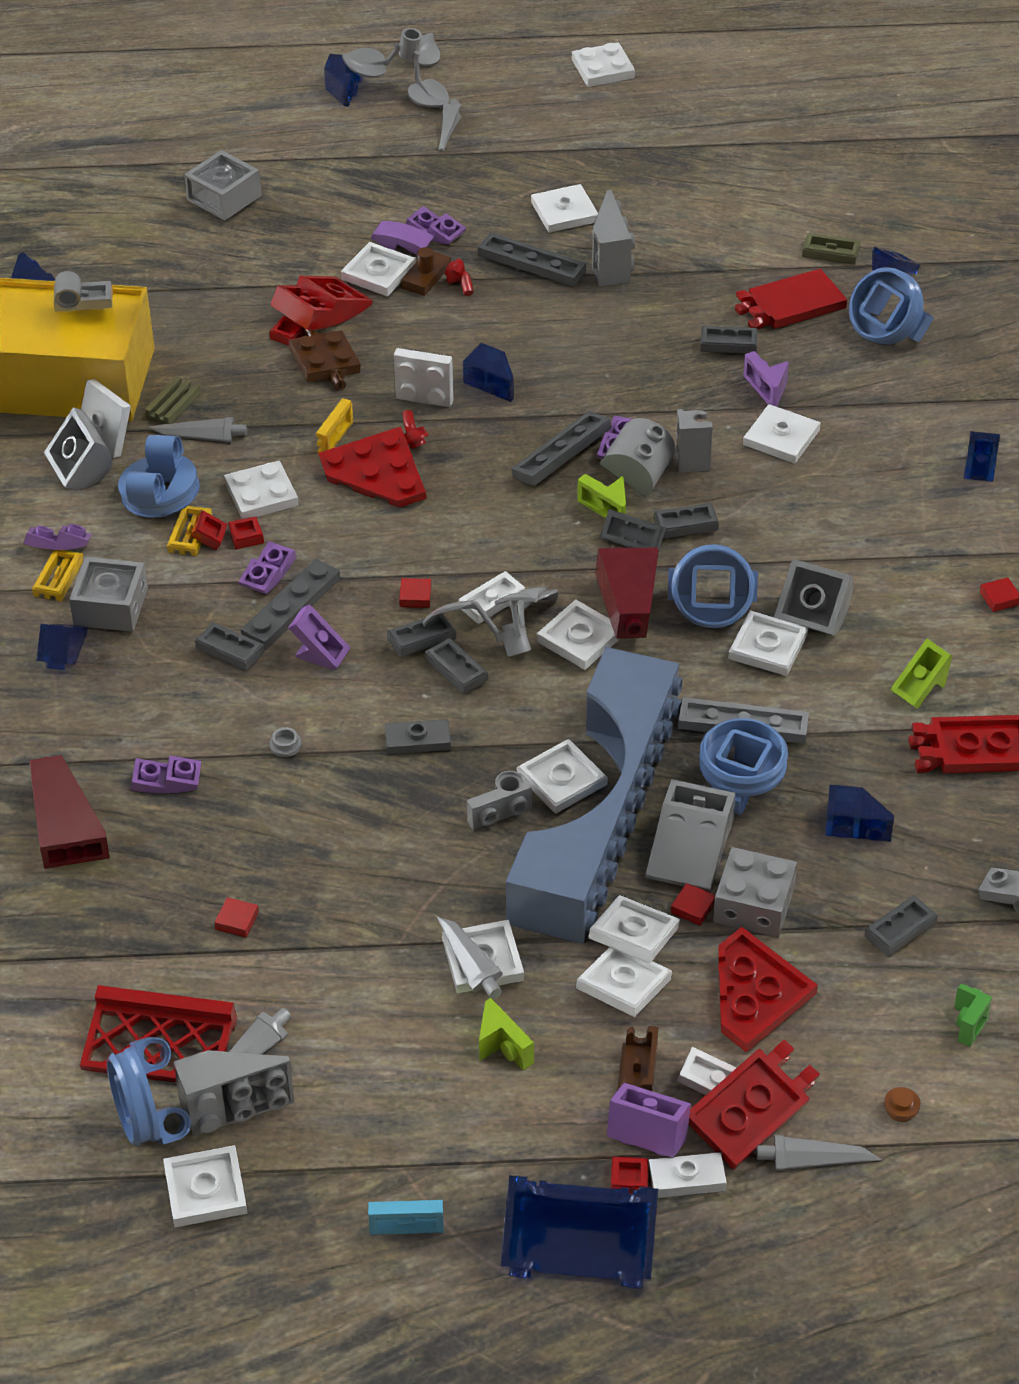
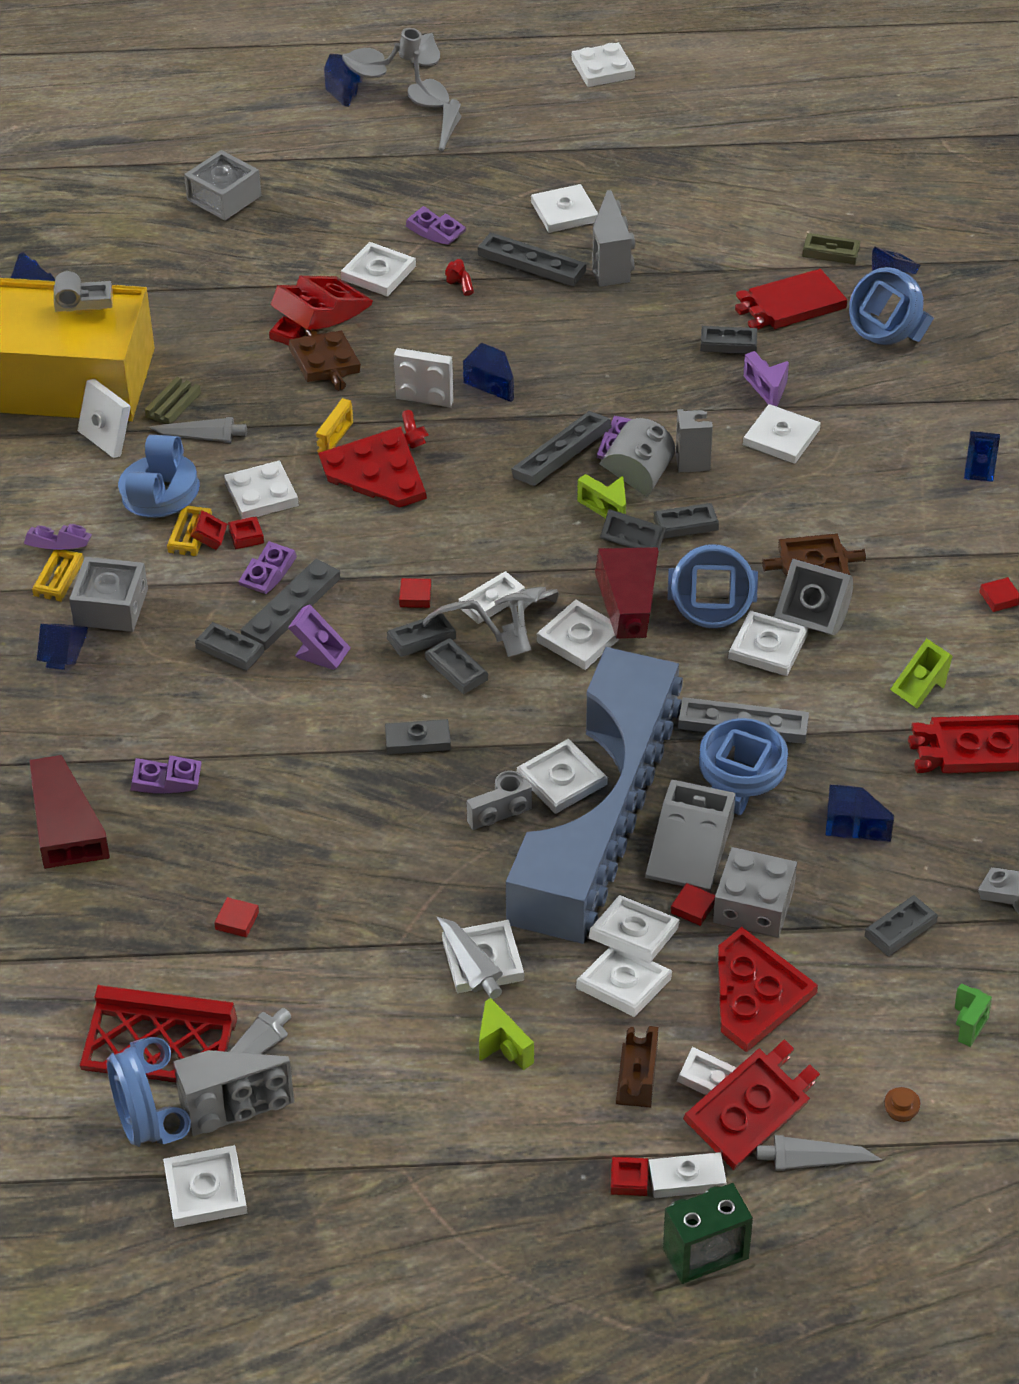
(78, 452): light grey brick -> none
(285, 742): light grey plate -> none
(392, 234): medium lavender slope -> none
(406, 1217): medium azure tile -> none
(425, 271): reddish brown tile -> none
(579, 1231): clear blue windscreen -> none
(648, 1120): medium lavender brick -> none
(707, 1232): none -> dark green piece
(817, 550): none -> reddish brown plate

